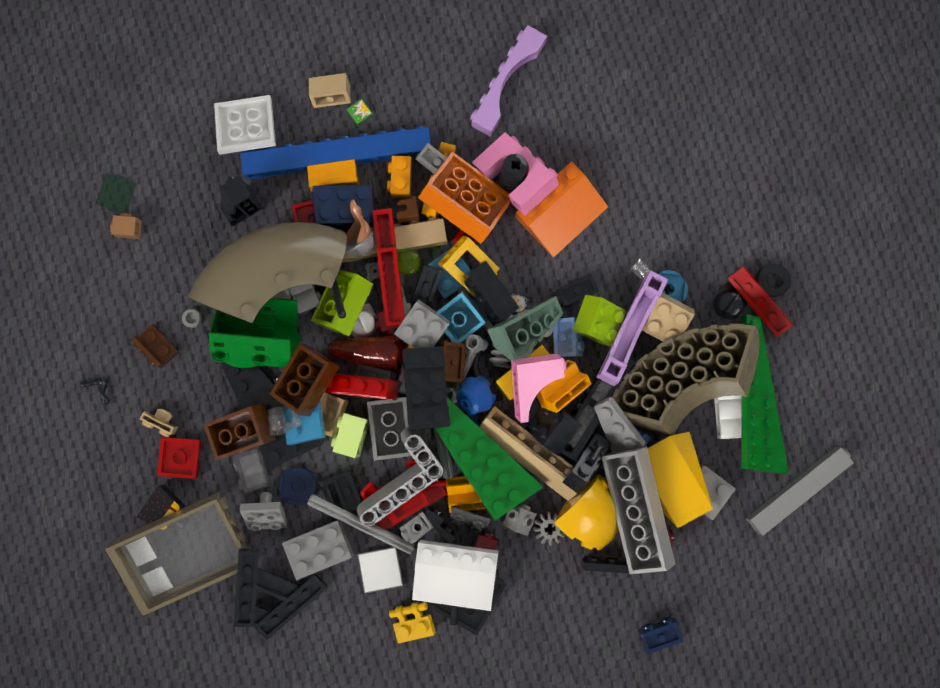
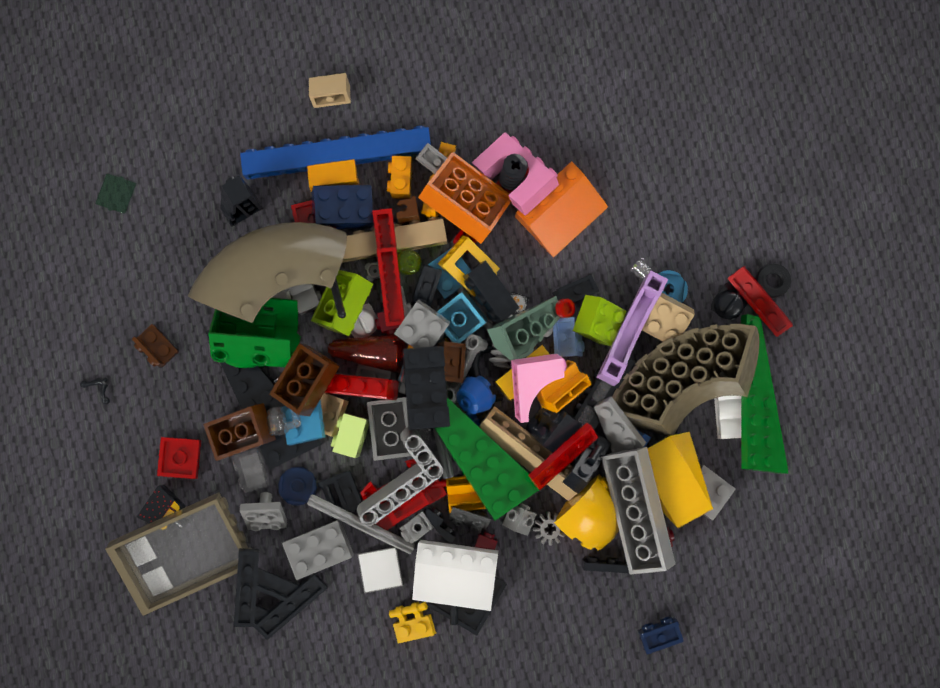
(126, 226): medium nougat brick -> none
(159, 420): tan piece -> none
(192, 318): light grey tile -> none
(244, 124): white plate -> none
(359, 112): tile -> none
(359, 235): piece -> none
(527, 48): lavender arch -> none
(563, 456): none -> red plate
(565, 308): none -> red tile
(799, 490): light grey brick -> none

